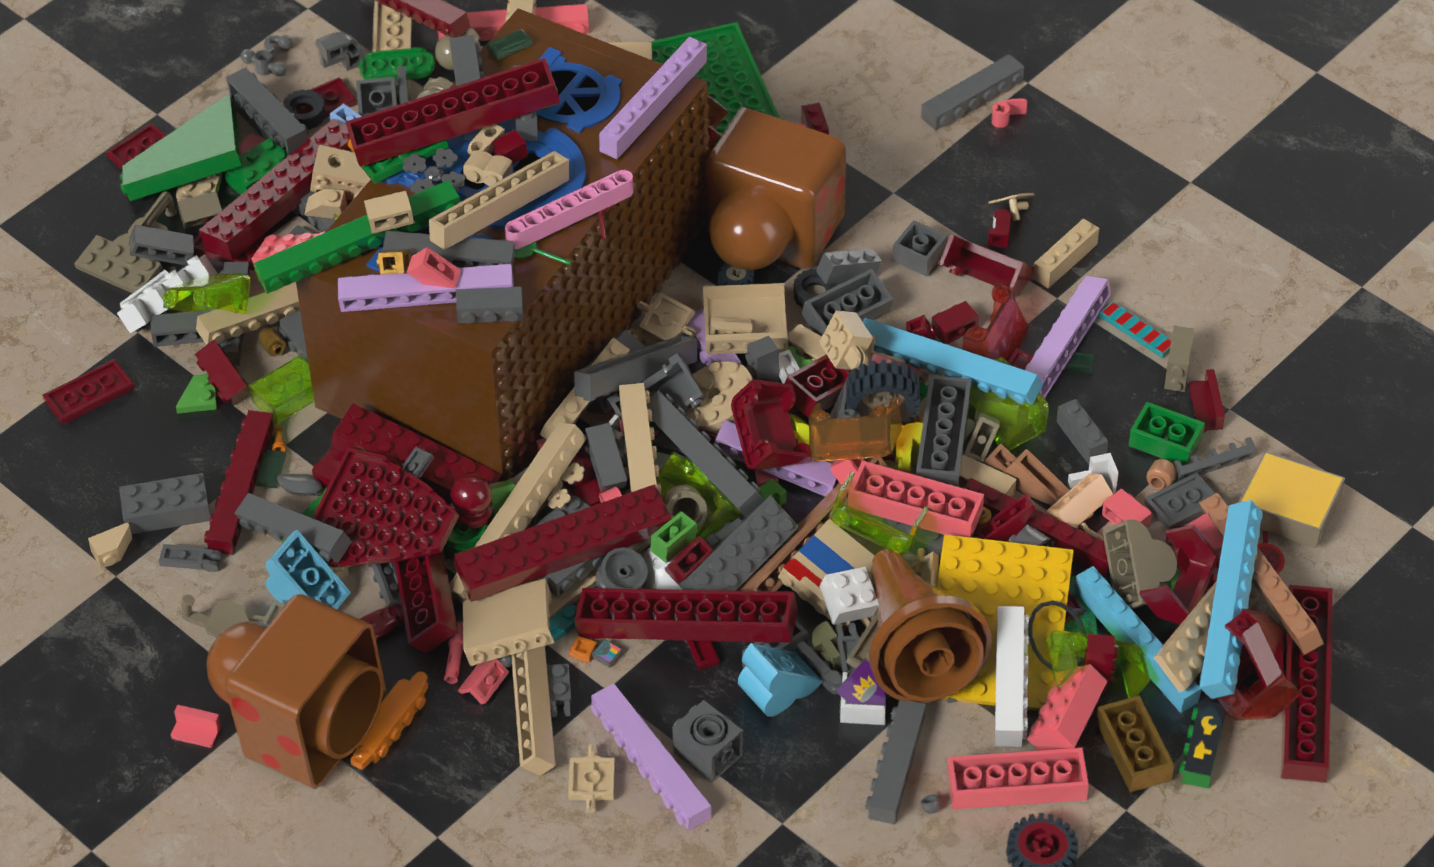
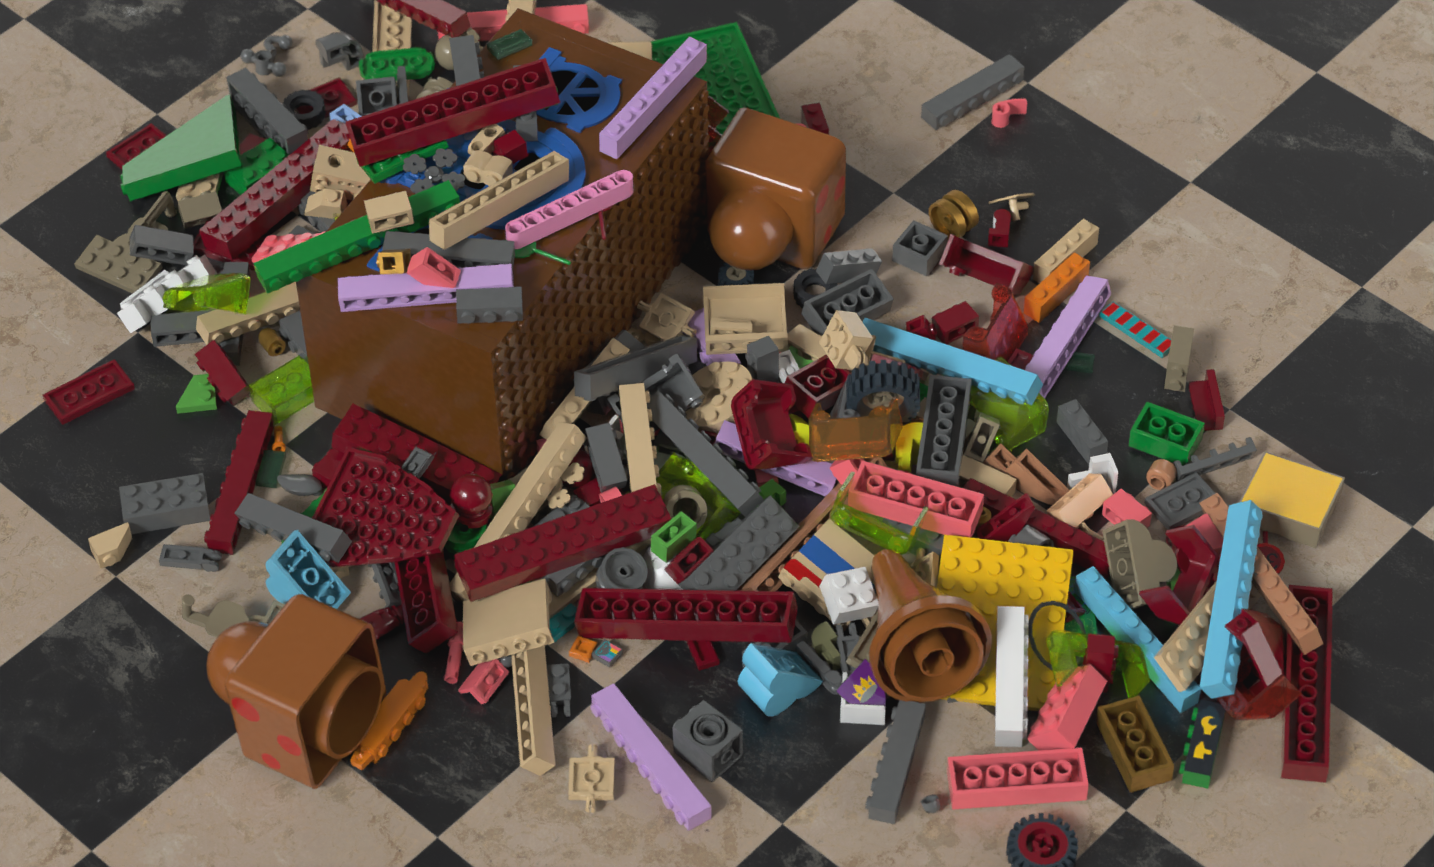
(196, 726): coral panel -> none
(954, 214): none -> pearl gold wheel
(1056, 287): none -> orange brick

